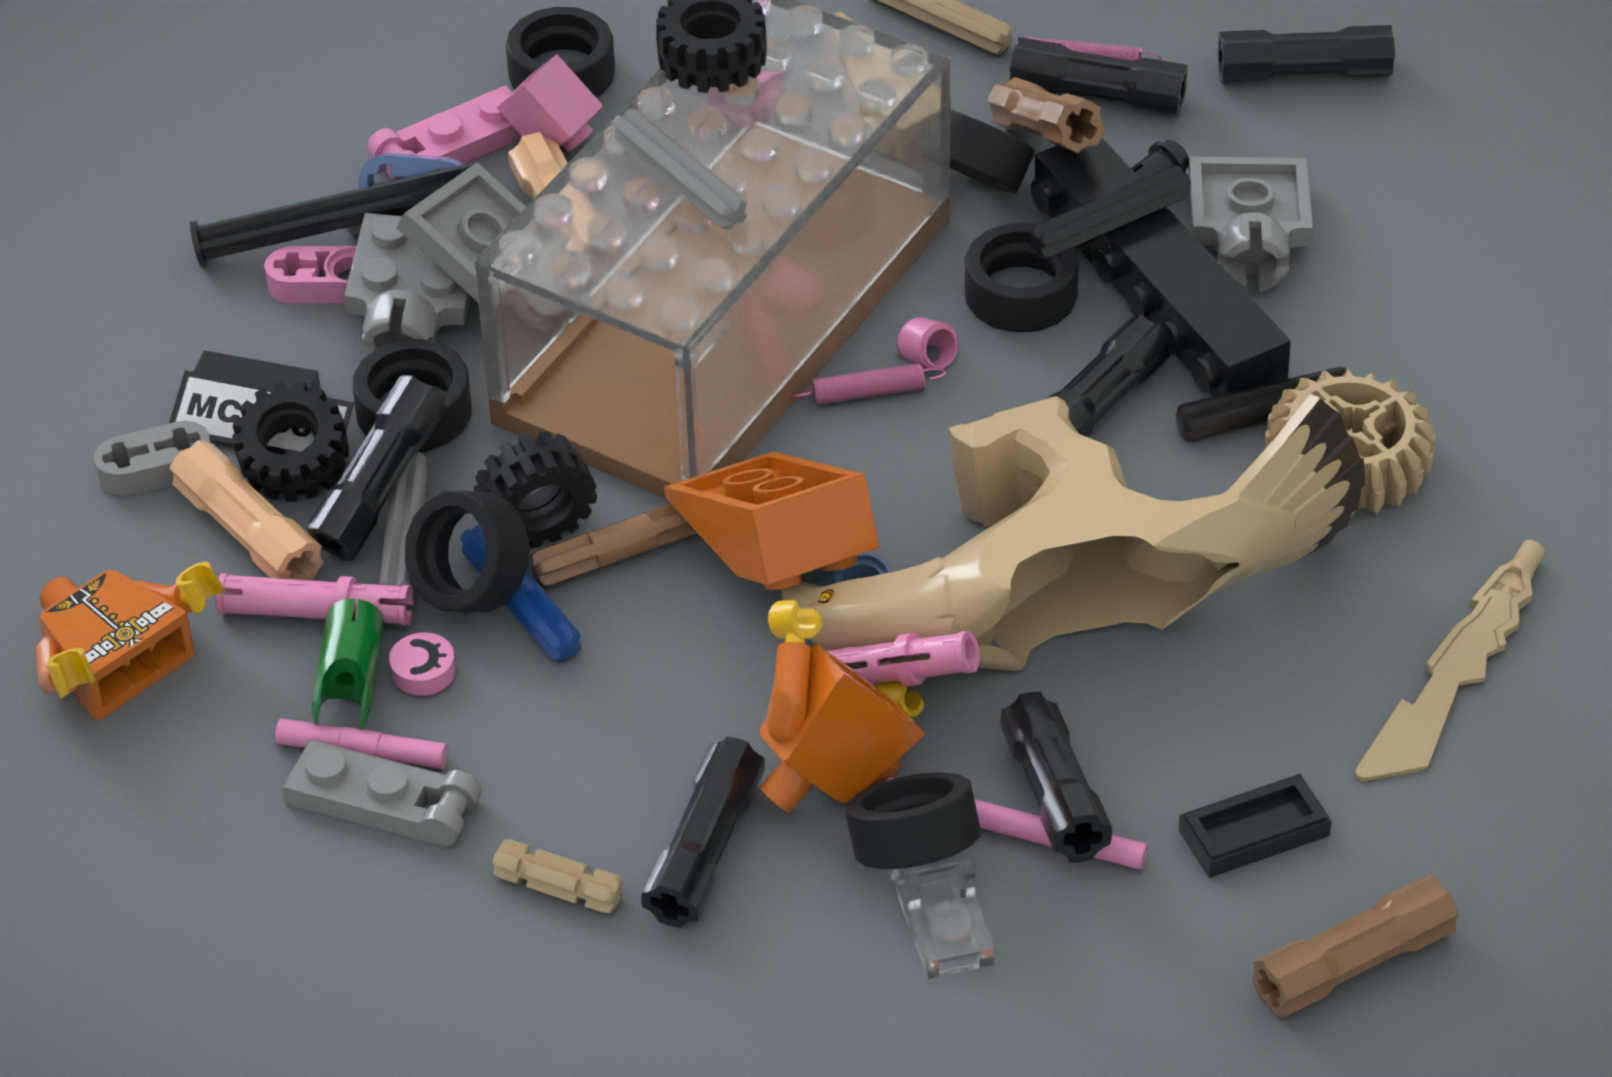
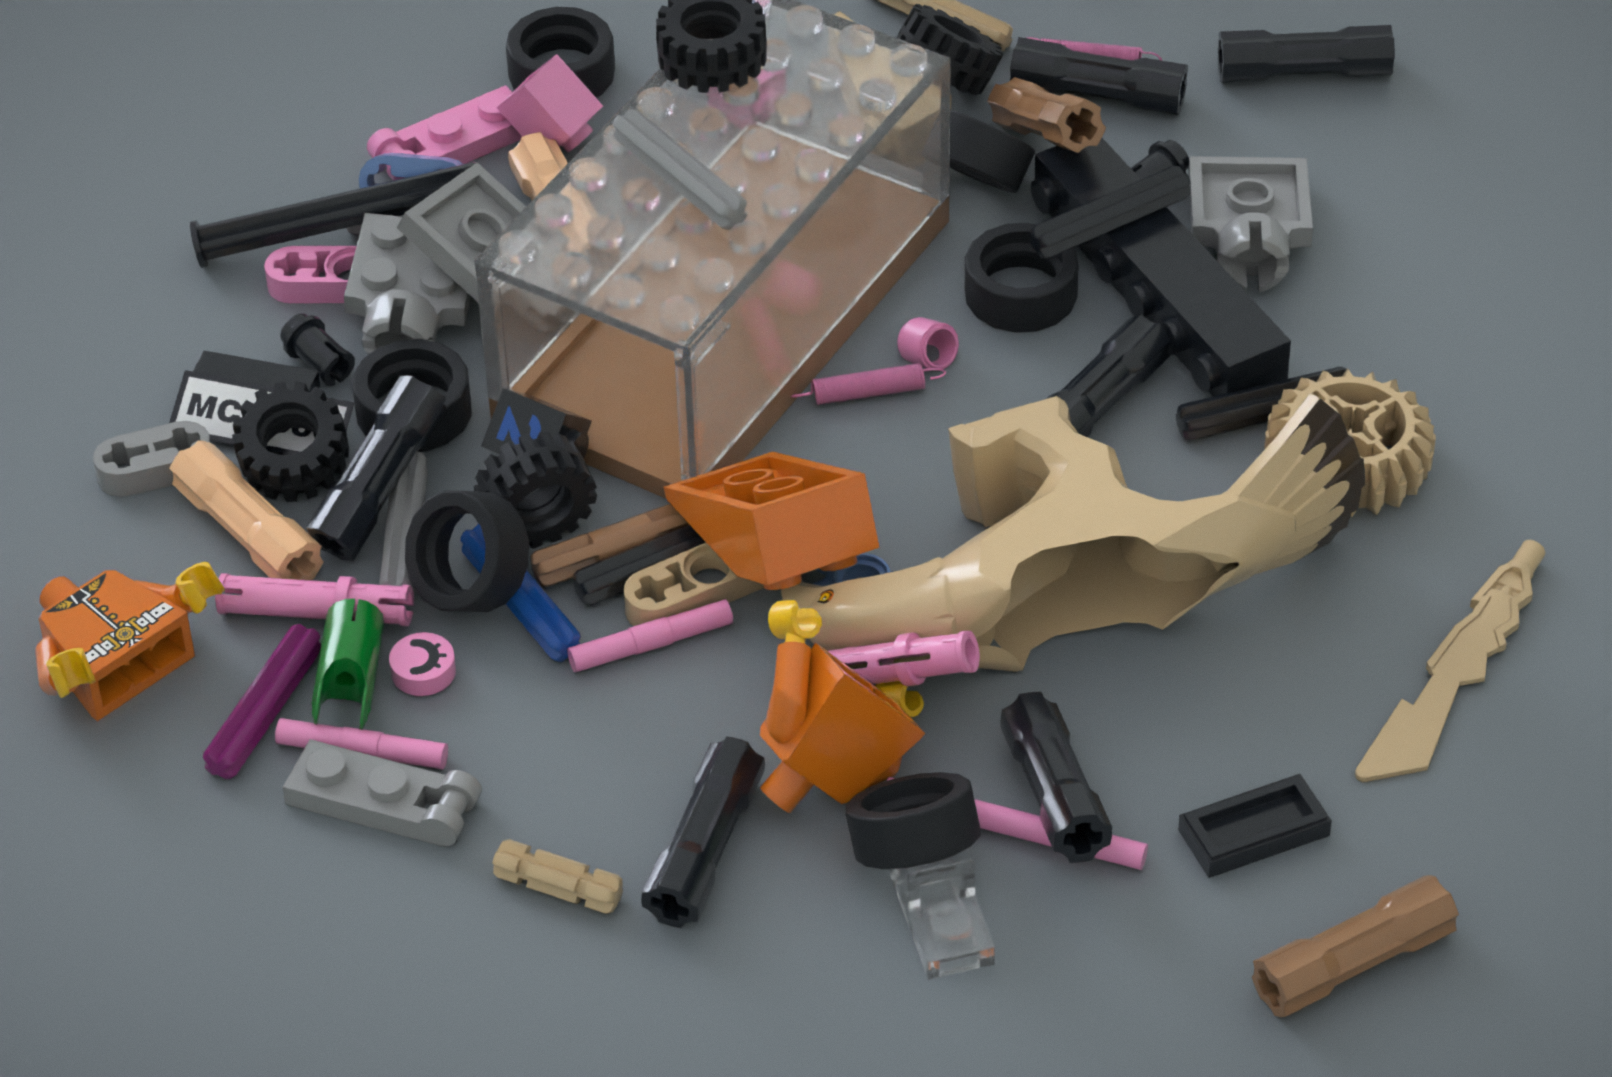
(262, 701): none -> magenta axle
(306, 339): none -> black pin
(525, 414): none -> black brick
(609, 575): none -> black axle
(650, 636): none -> bright pink piece
(676, 590): none -> tan beam
(971, 53): none -> black tyre

